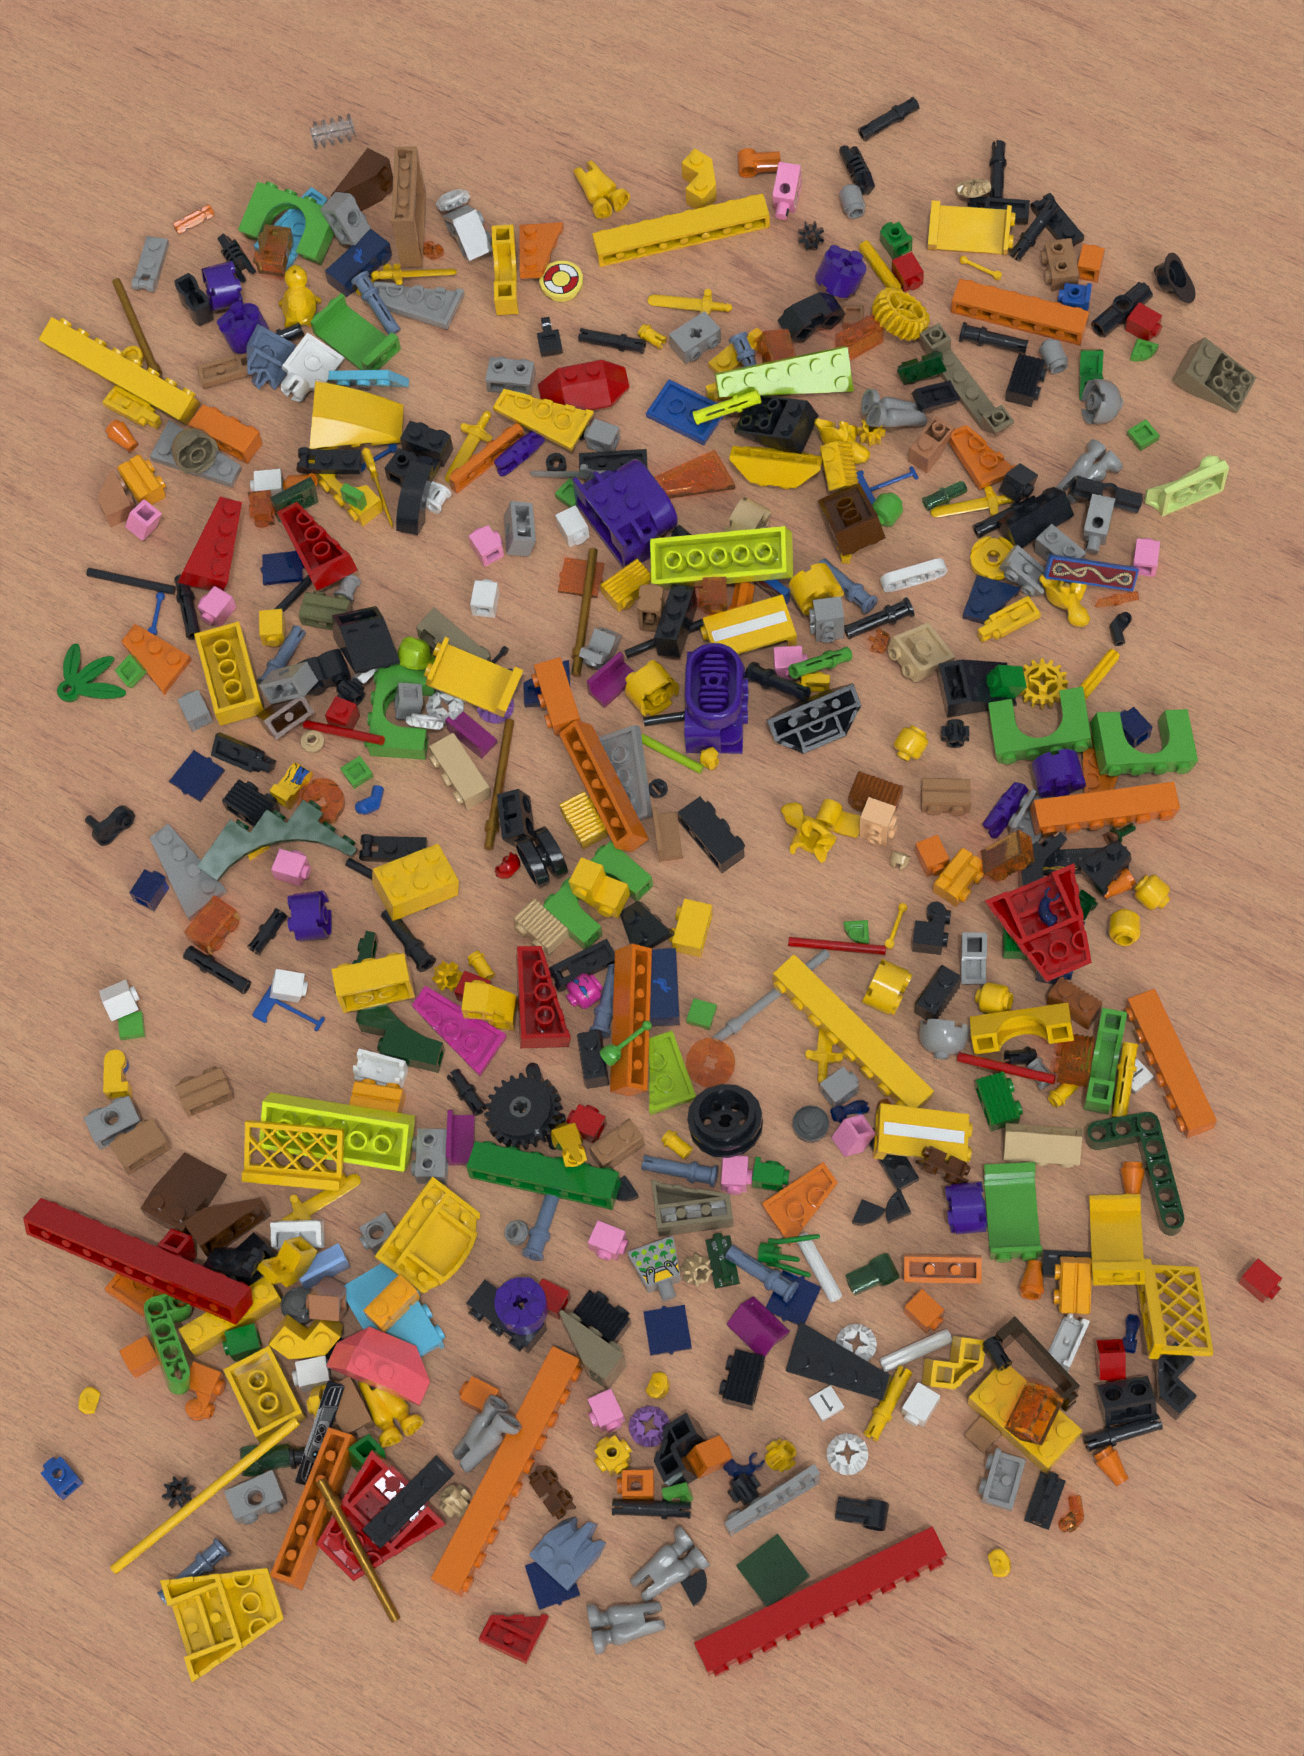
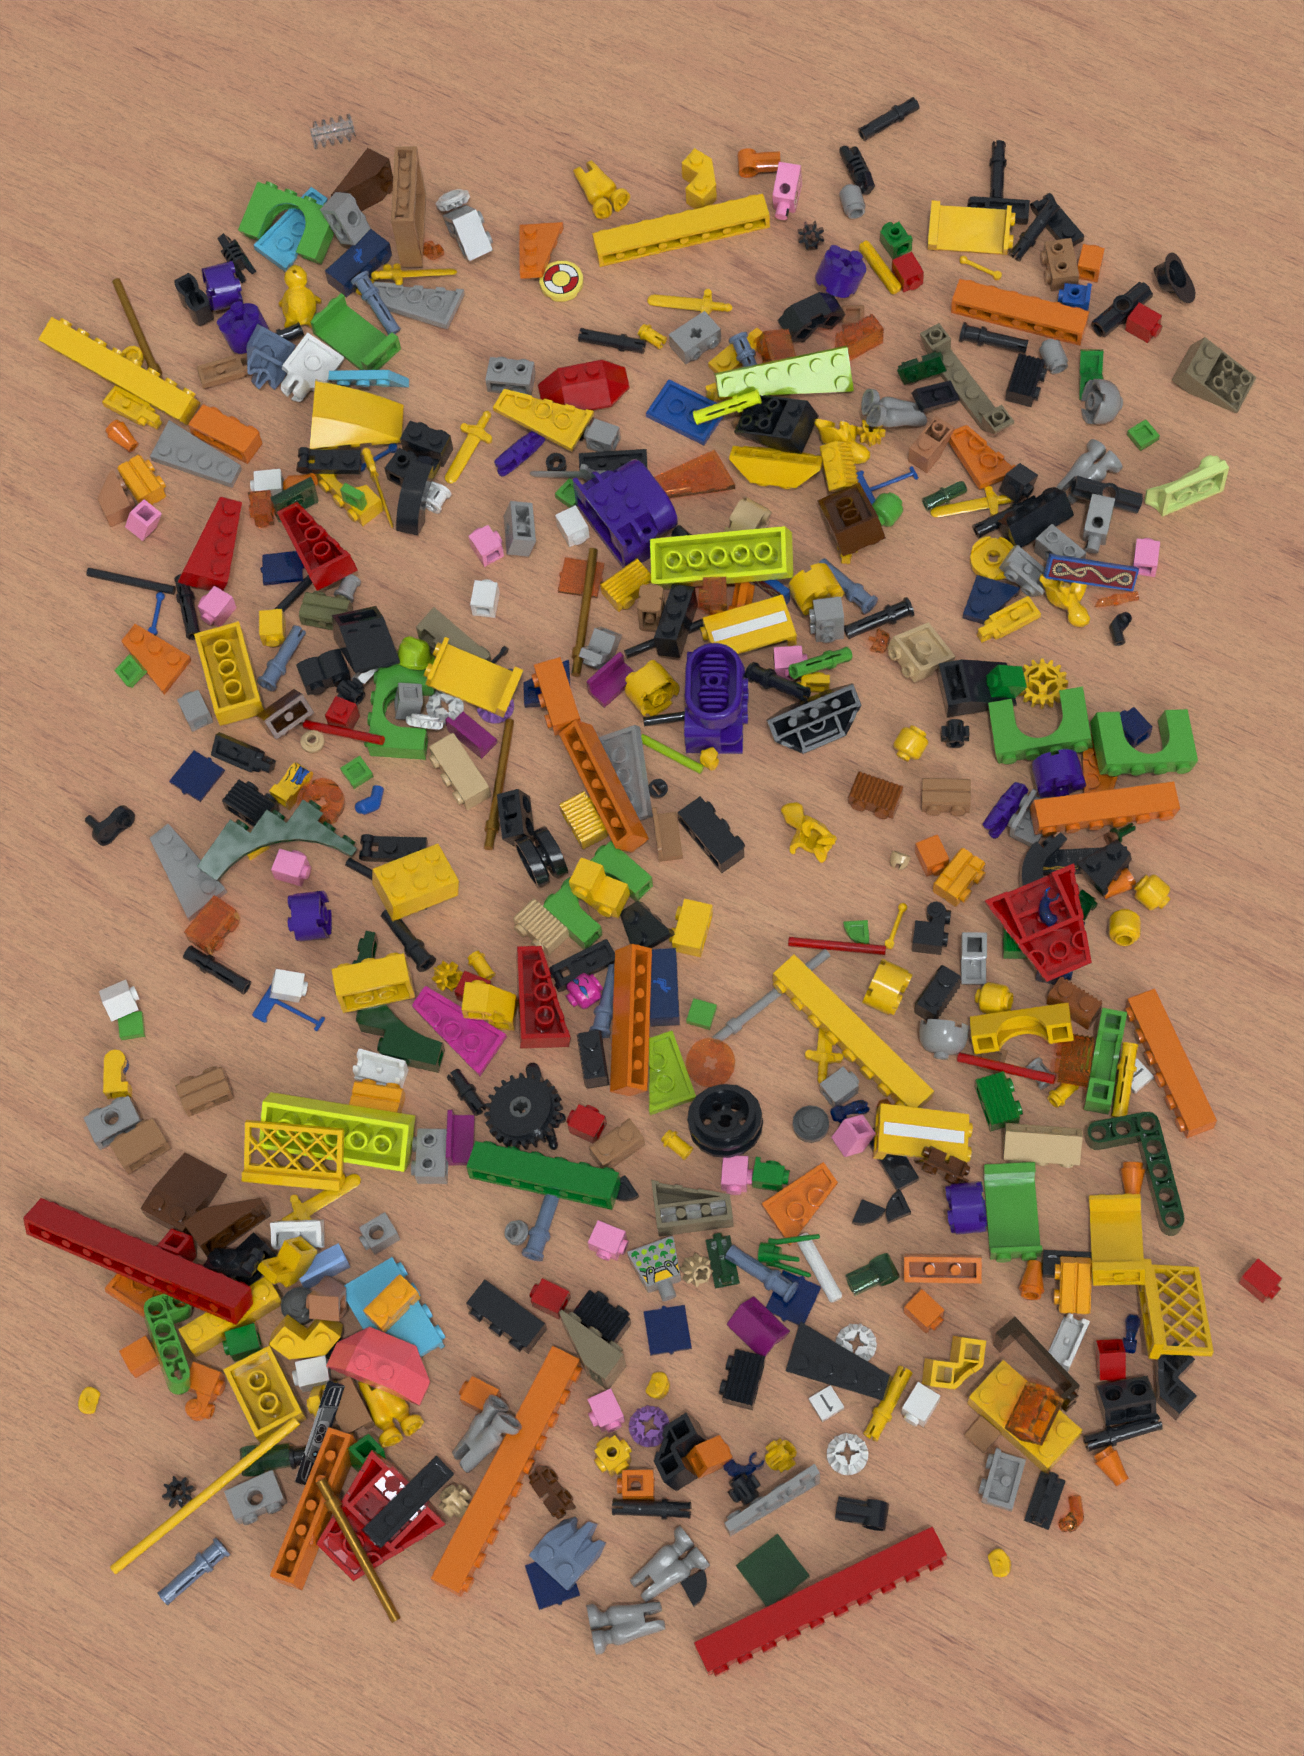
(66, 1483): blue brick -> none
(80, 682): green plant -> none
(149, 889): clear blue brick -> none
(150, 264): light grey plate -> none
(193, 219): orange axle -> none
(194, 450): dark tan cylinder -> none
(221, 1614): yellow wedge -> none
(267, 931): black pin -> none
(273, 250): clear orange brick -> none
(288, 683): light grey brick -> none
(431, 1237): yellow slope -> none
(480, 462): orange plate -> none
(505, 270): yellow arch -> none
(508, 866): red plate -> none
(514, 1634): red wing -> none
(521, 1291): dark purple brick -> none
(549, 339): black plate -> none
(569, 1140): yellow animal -> none
(612, 1053): bright green hinge -> none
(678, 1491): bright green tile -> none
(692, 1172): sand blue pin -> none
(838, 820): yellow panel -> none
(878, 822): light nougat brick -> none
(900, 313): yellow gear -> none
(913, 575): white beam -> none
(916, 1350): white axle -> none
(973, 188): tan gear -> none
(996, 1352): black pin -> none
(1007, 855): clear orange brick -> none
(1022, 1056): black pin -> none
(1099, 672): yellow axle -> none
(1143, 350): bright green tile -> none

